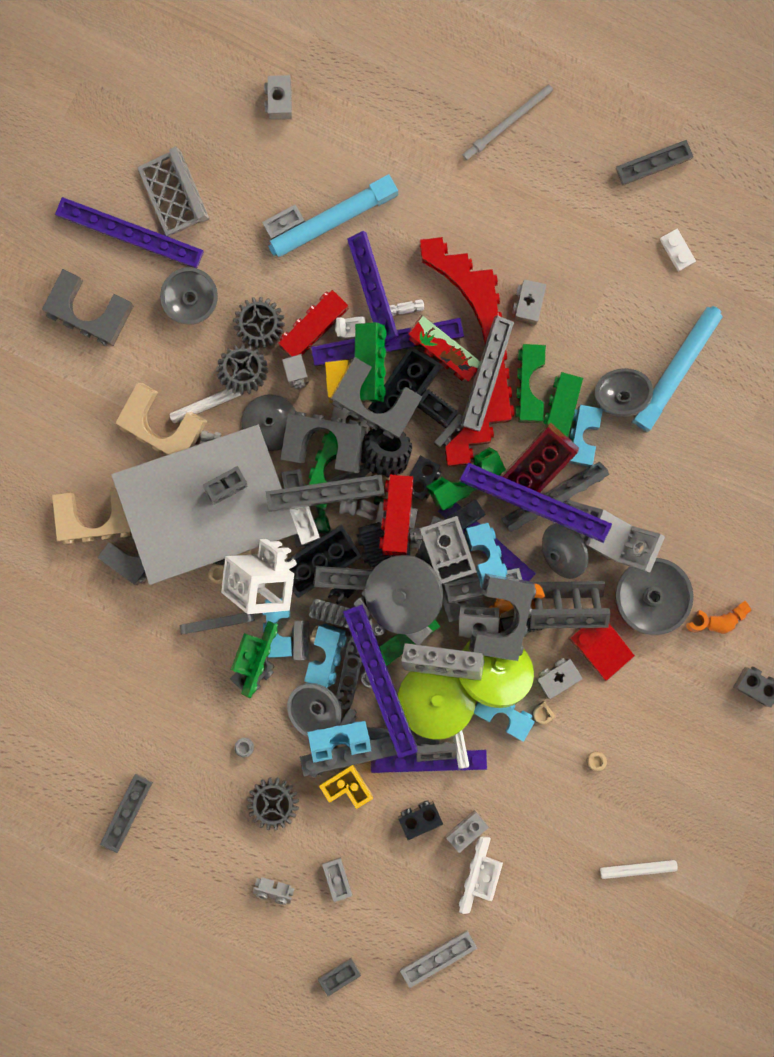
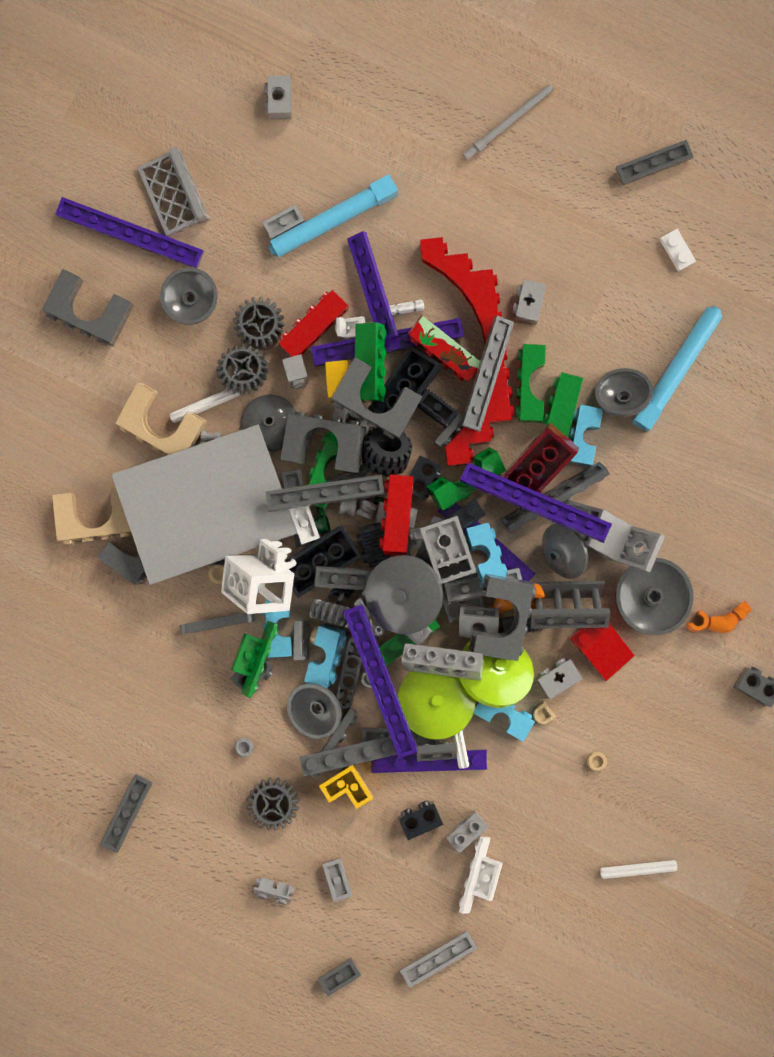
(225, 485): dark grey brick -> none
(352, 735): medium azure arch -> none

